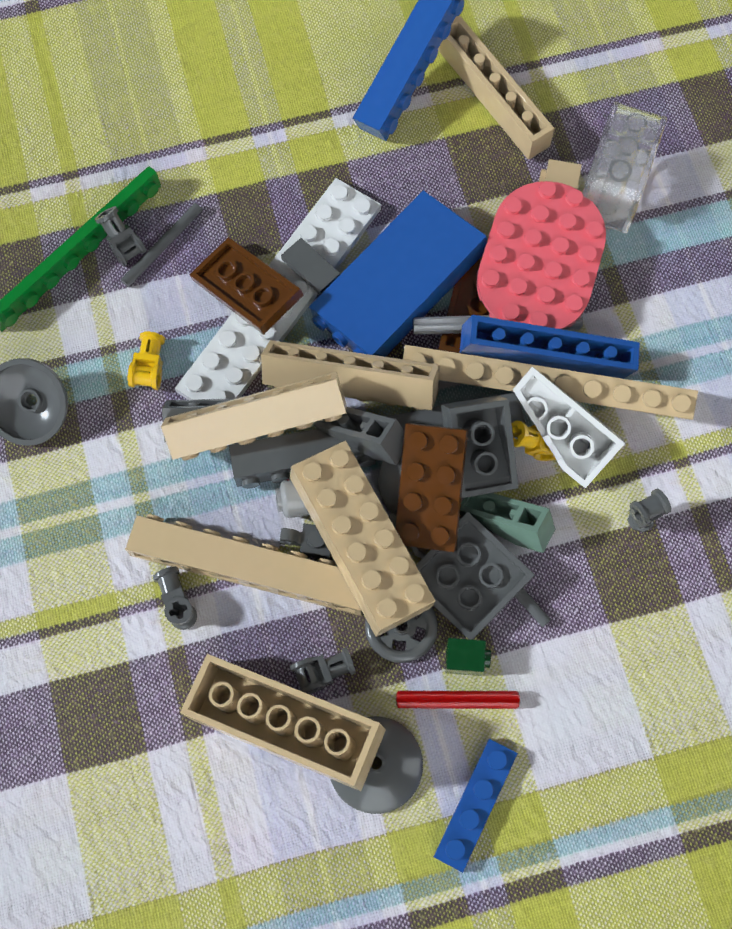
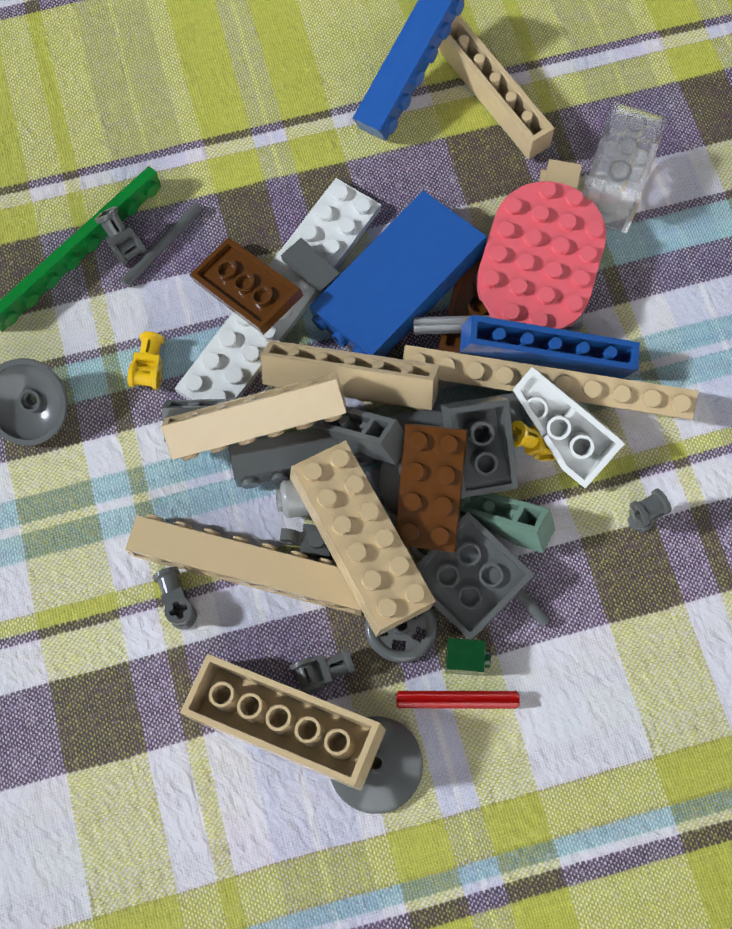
(475, 805): blue plate -> none

